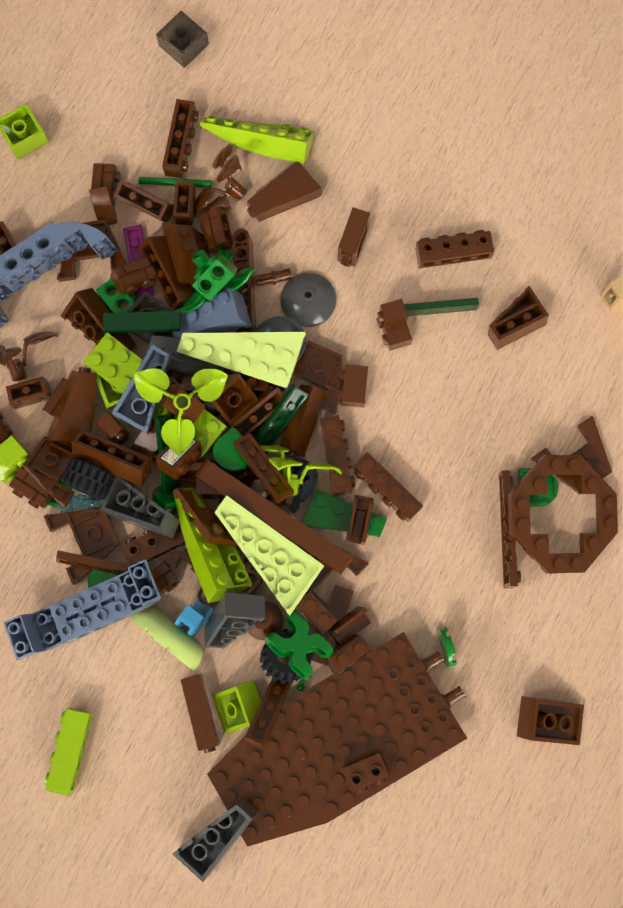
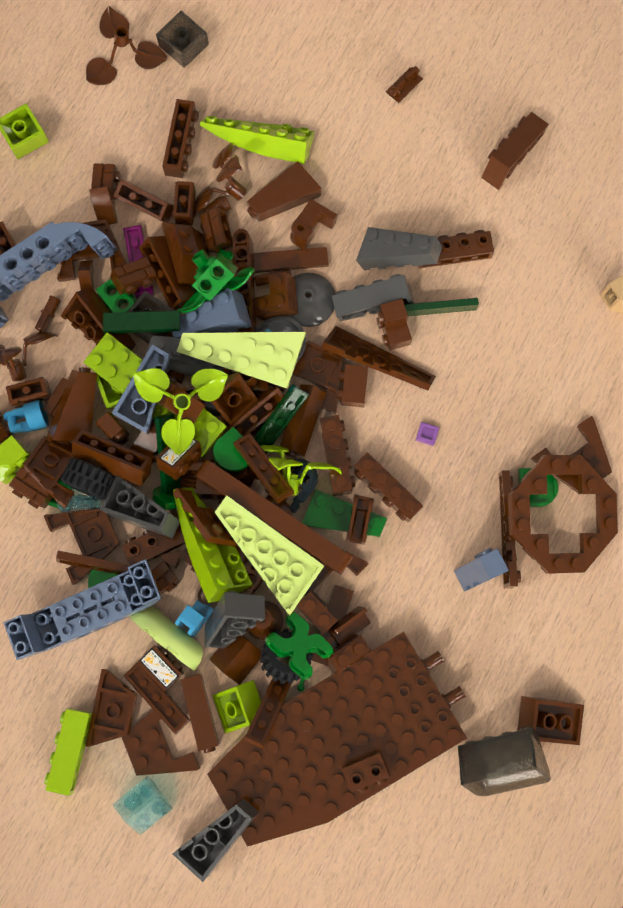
(34, 415): none -> dark azure piece
(47, 313): none -> reddish brown axle
(85, 274): none -> reddish brown piece
(111, 710): none -> reddish brown wing
(117, 27): none -> reddish brown plant
(142, 806): none -> clear light blue slope
(150, 750): none -> reddish brown wing
(157, 699): none -> reddish brown tile
(160, 667): none -> brick
(171, 181): green bar -> none
(237, 659): none -> reddish brown slope
(280, 301): none -> reddish brown brick
(291, 259): none -> reddish brown tile
(307, 221): none -> reddish brown piece
(353, 237): reddish brown window -> none
(363, 352): none -> reddish brown wing
(368, 298): none -> dark grey wedge
(397, 248): none -> dark grey wedge
(405, 84): none -> reddish brown hinge
(427, 433): none -> medium lavender tile
(447, 646): green tile -> none
(484, 567): none -> sand blue wedge
(503, 763): none -> clear smoke windscreen
(513, 149): none -> reddish brown wedge
(518, 320): reddish brown wedge -> none

